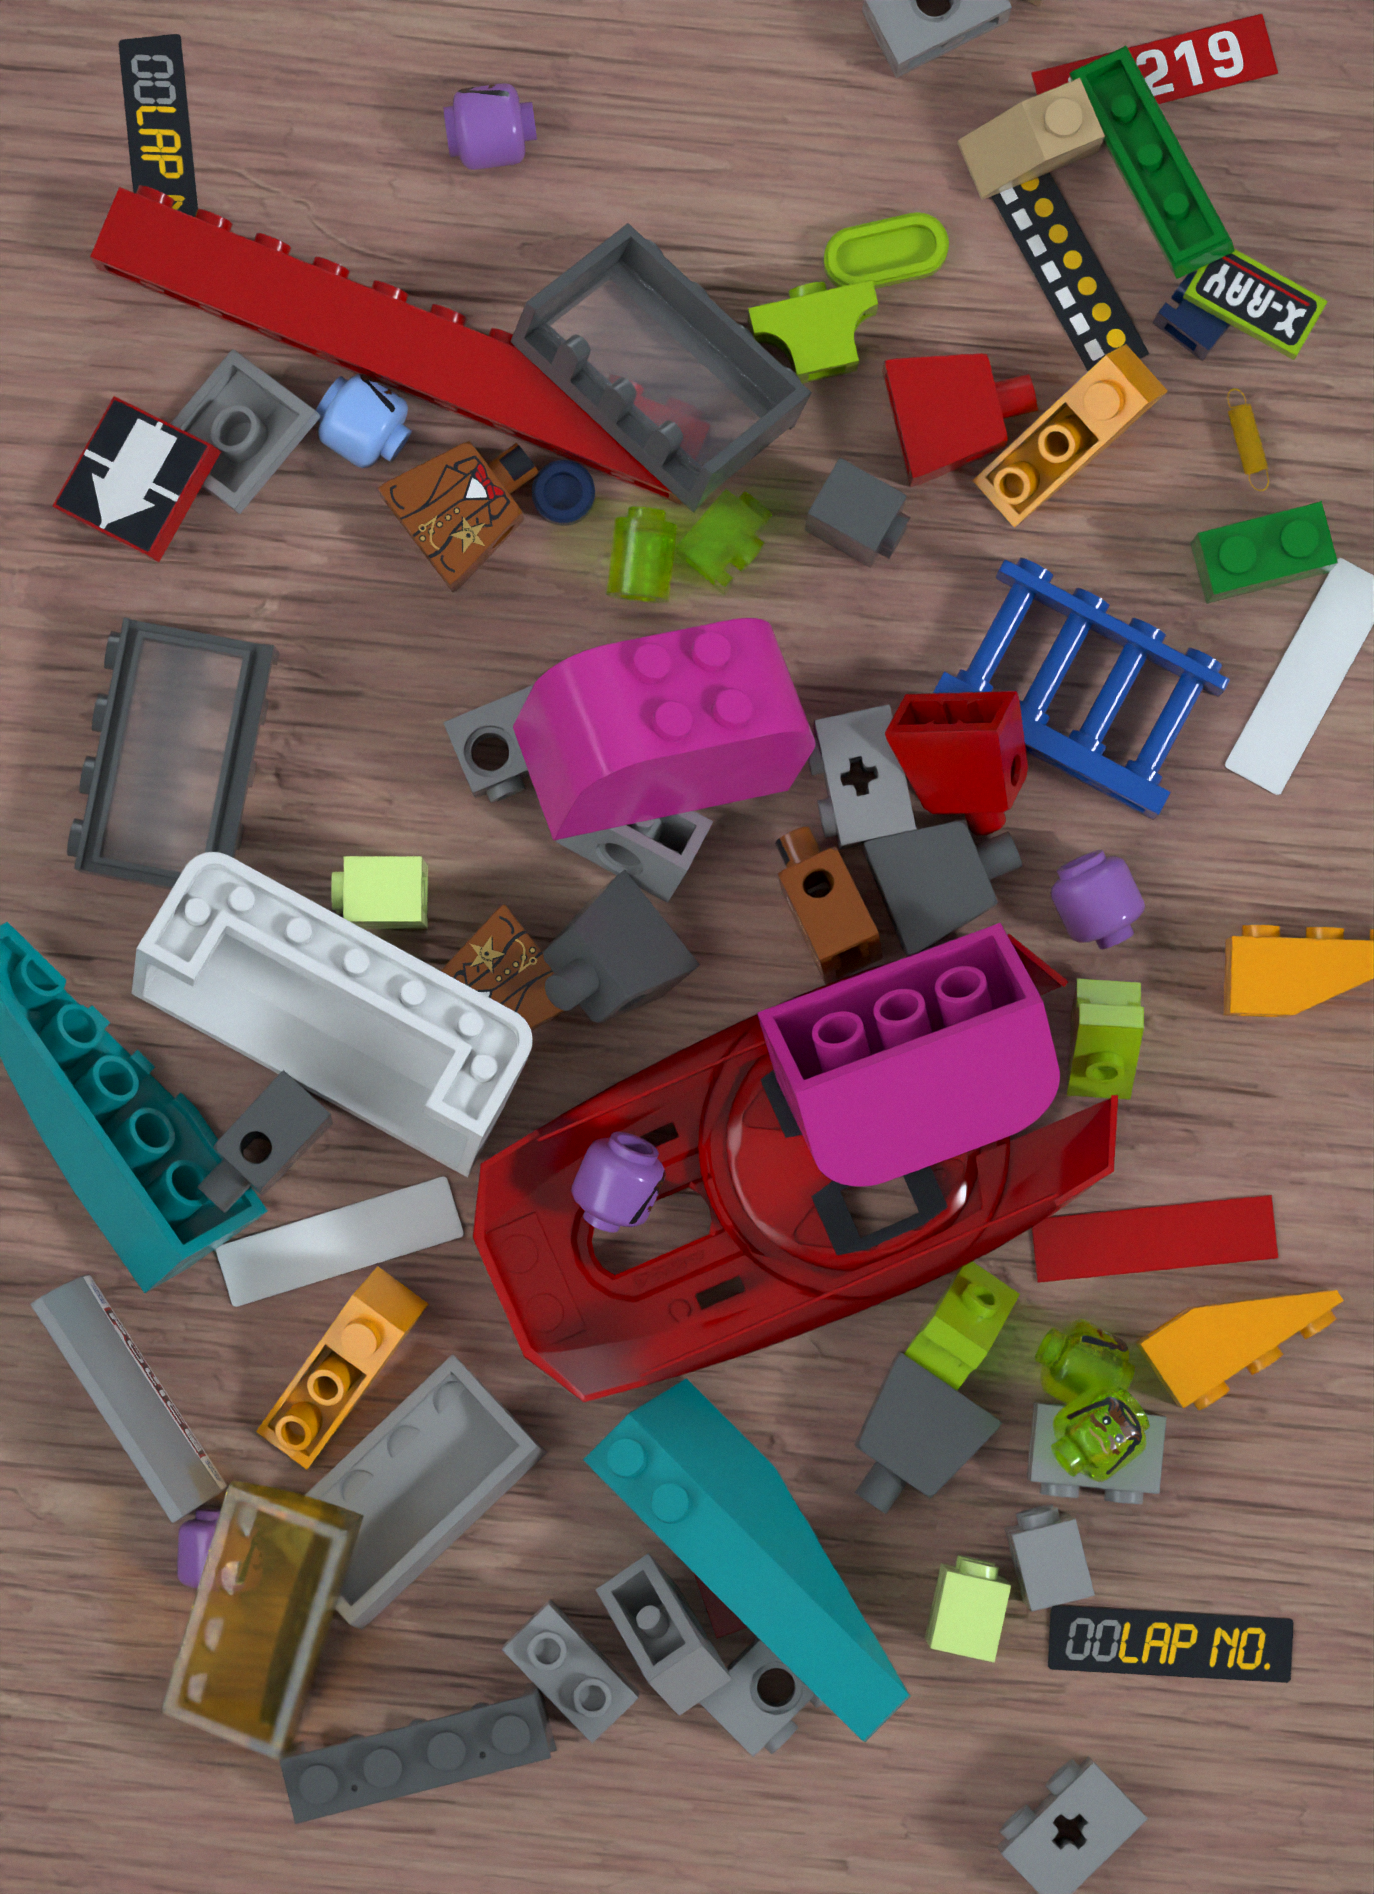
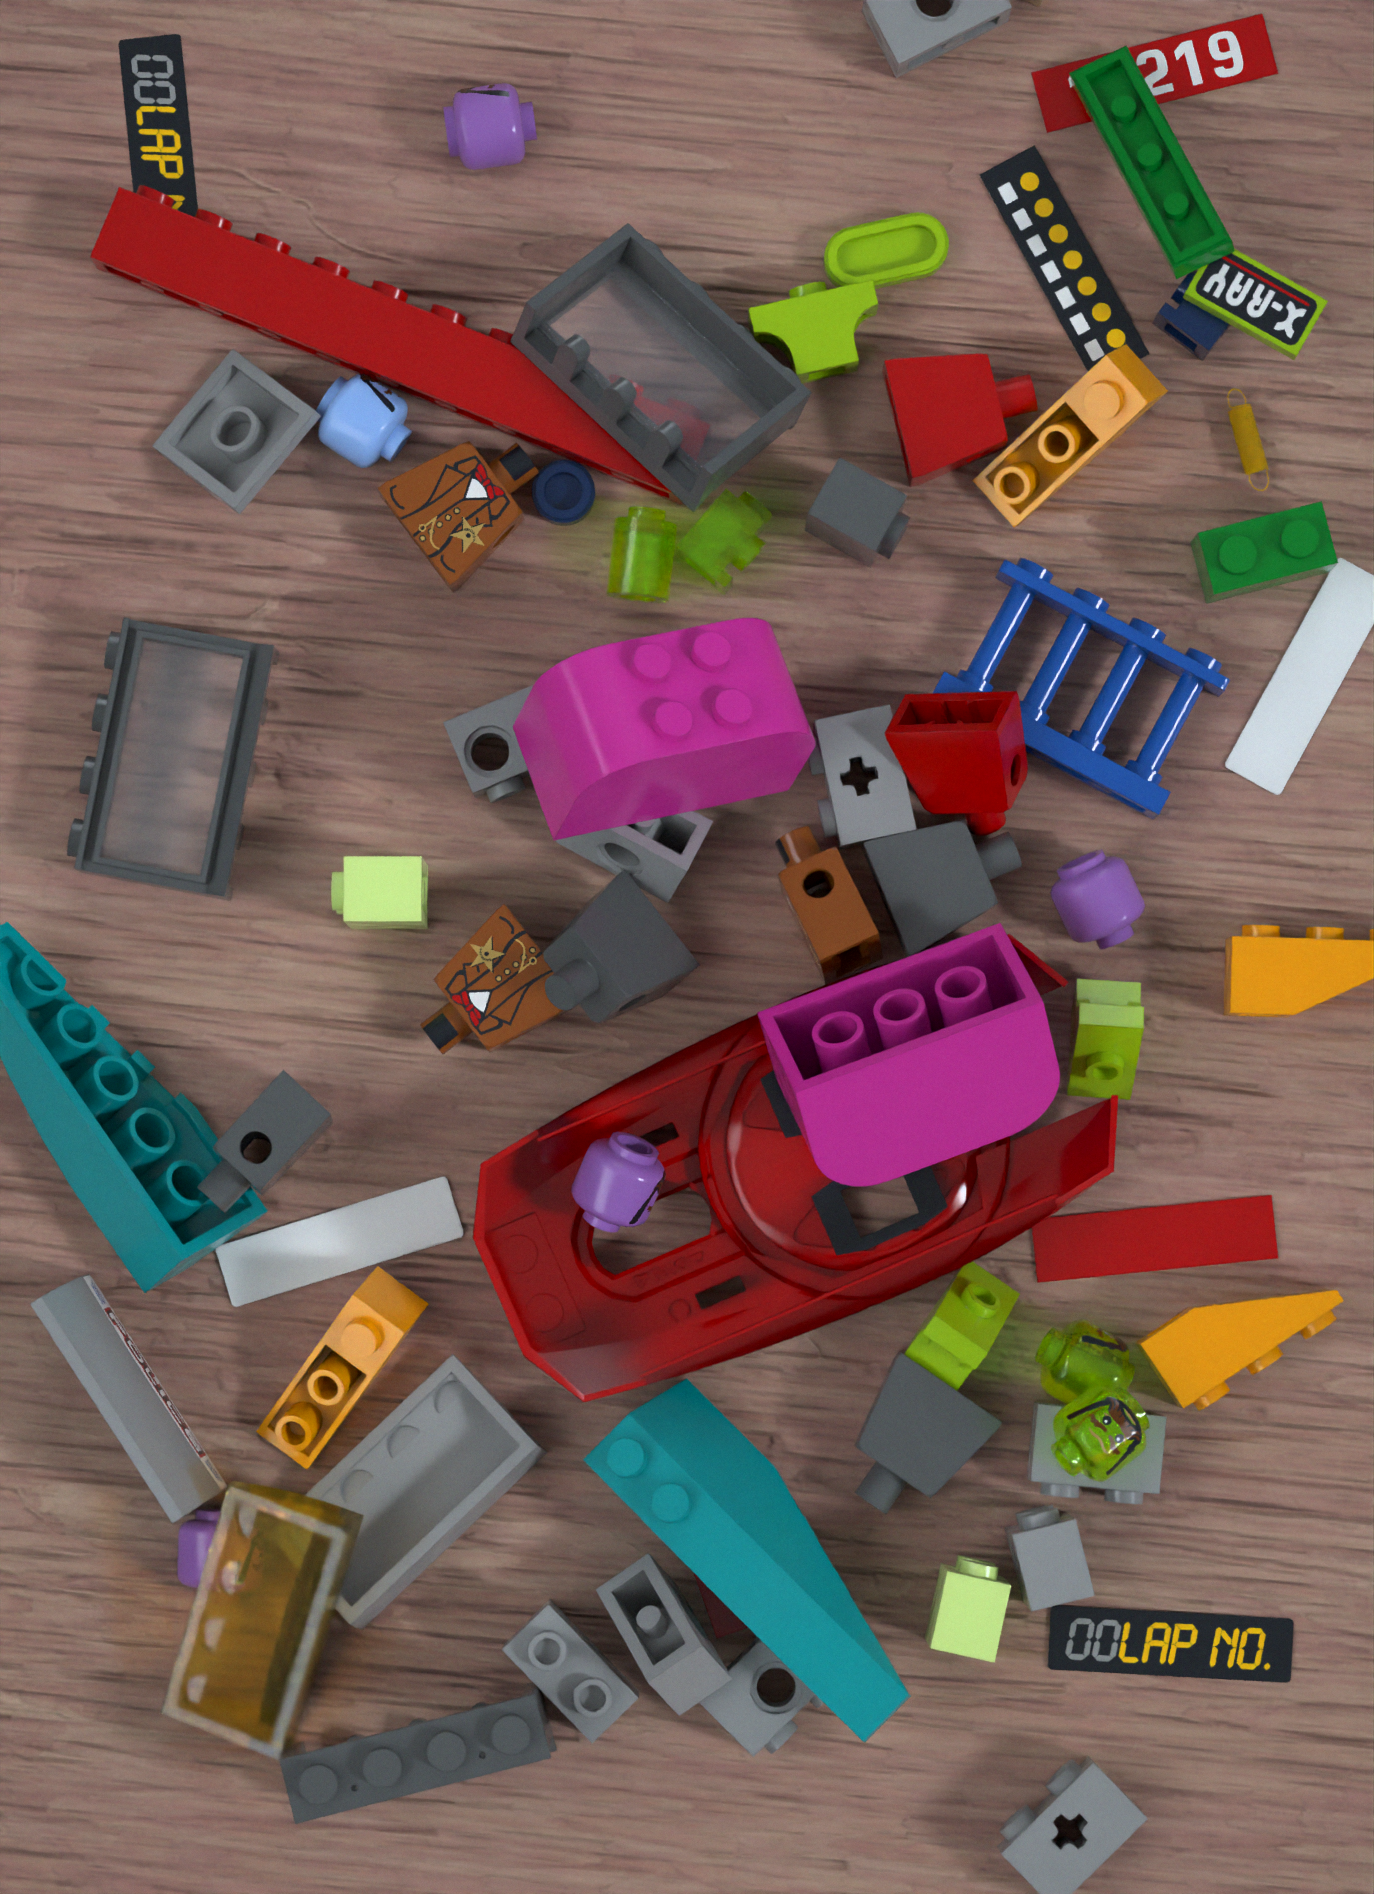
(136, 479): tile -> none
(332, 1008): white windscreen -> none
(1032, 139): tan slope -> none

